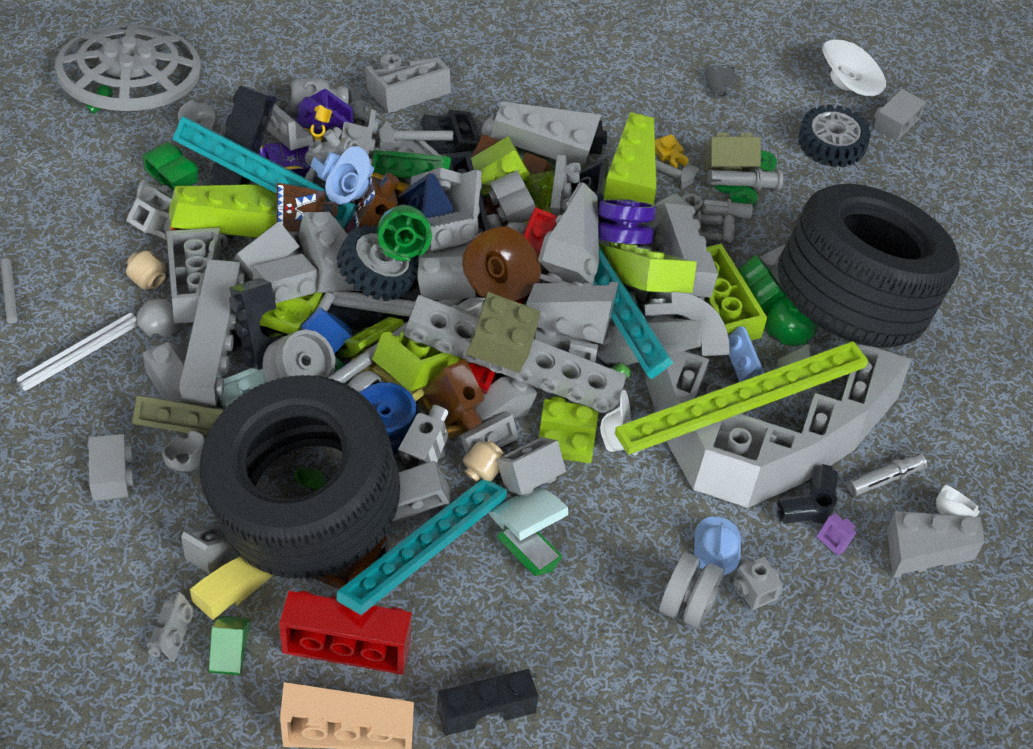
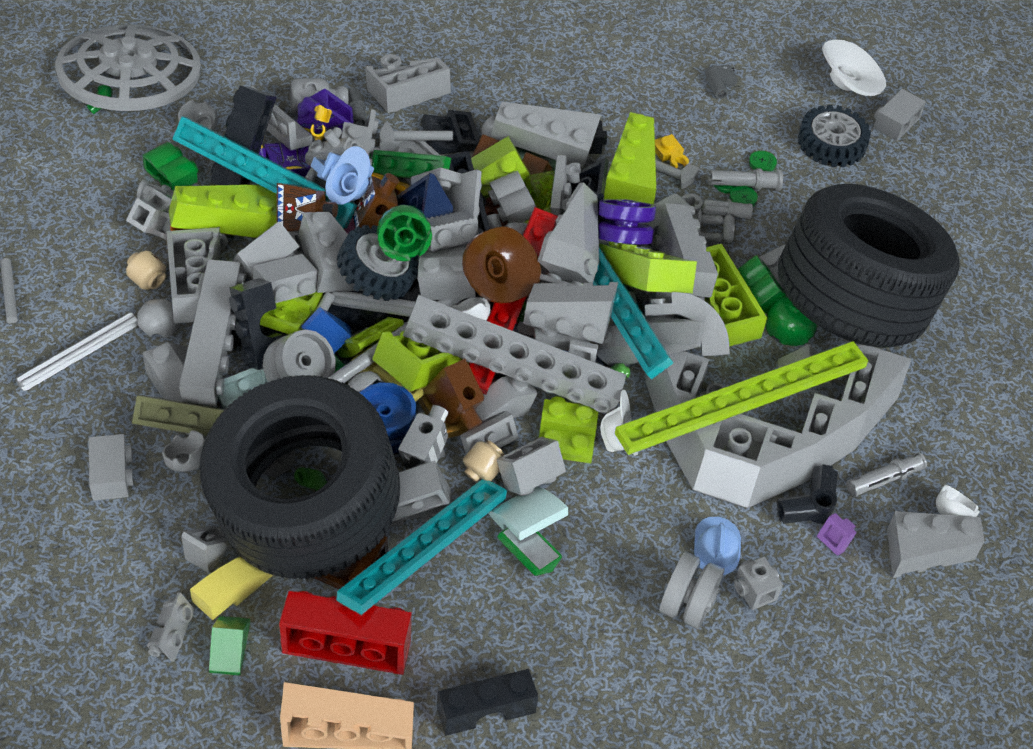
(503, 332): olive brick -> none
(732, 153): olive brick -> none
(743, 355): light blue bracket -> none

